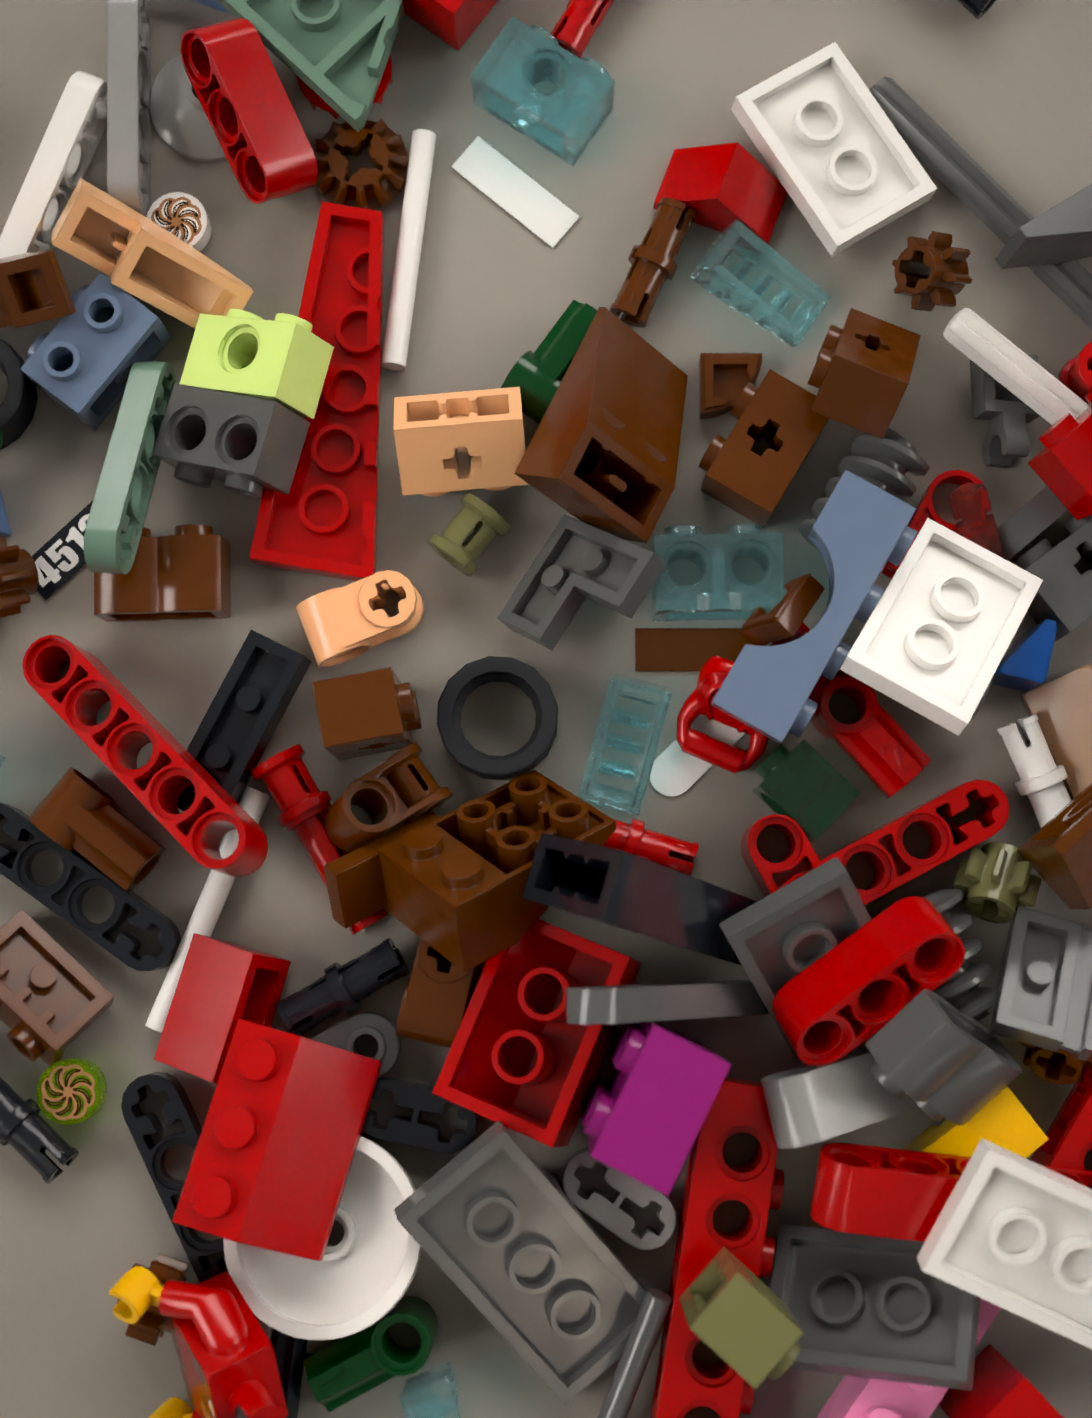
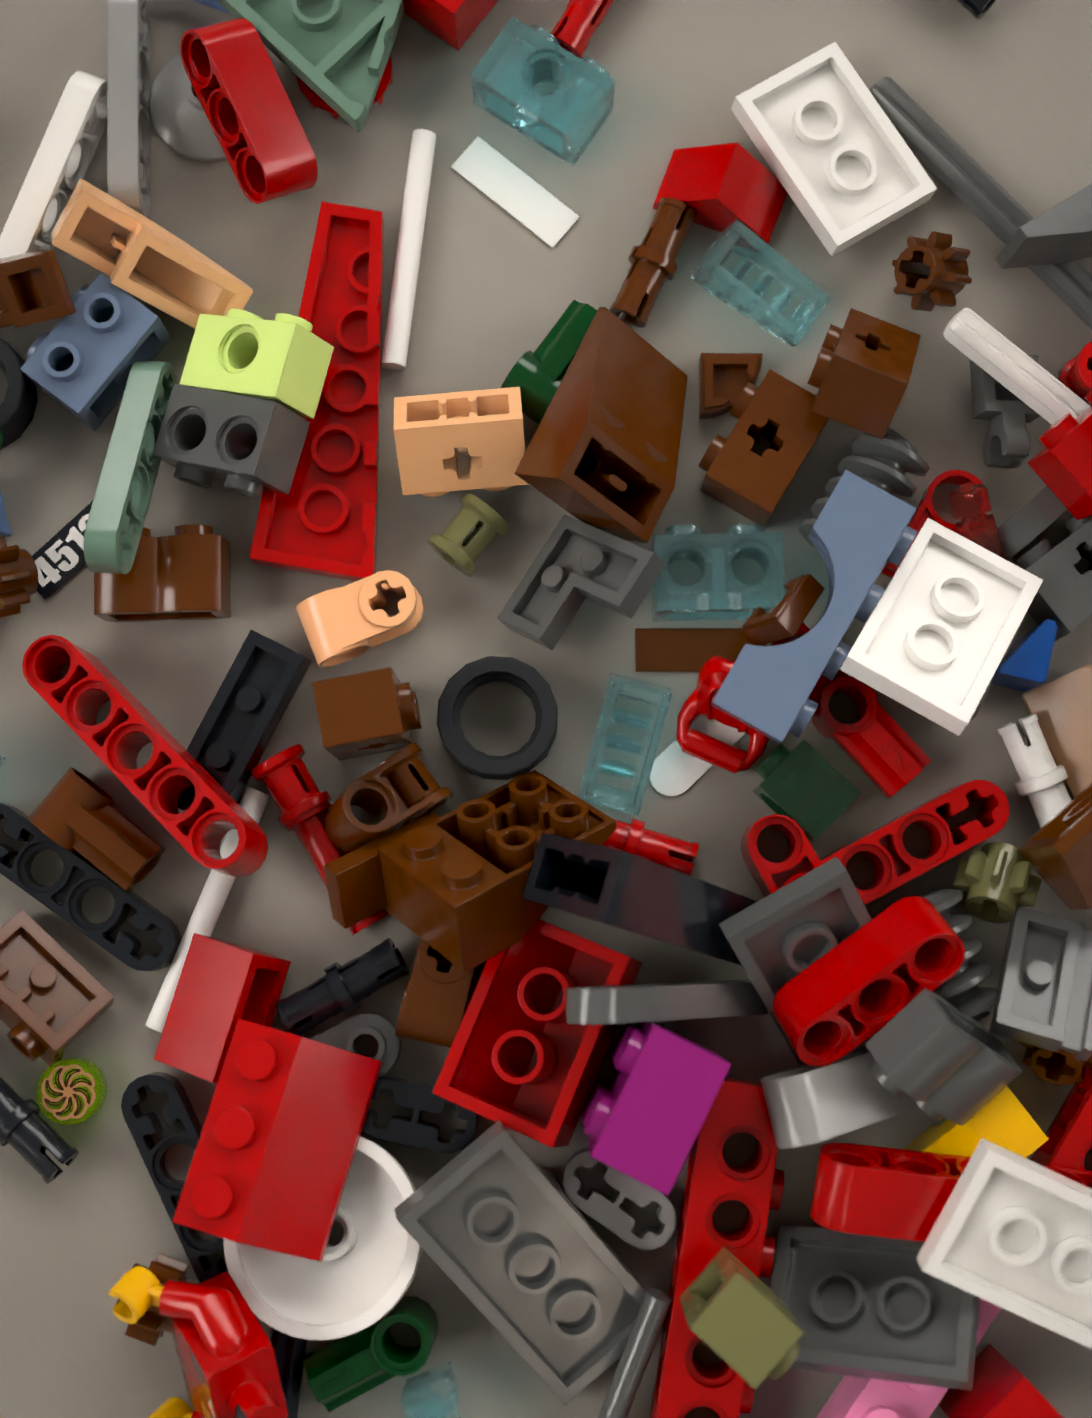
(182, 217): tile -> none
(367, 187): reddish brown gear -> none

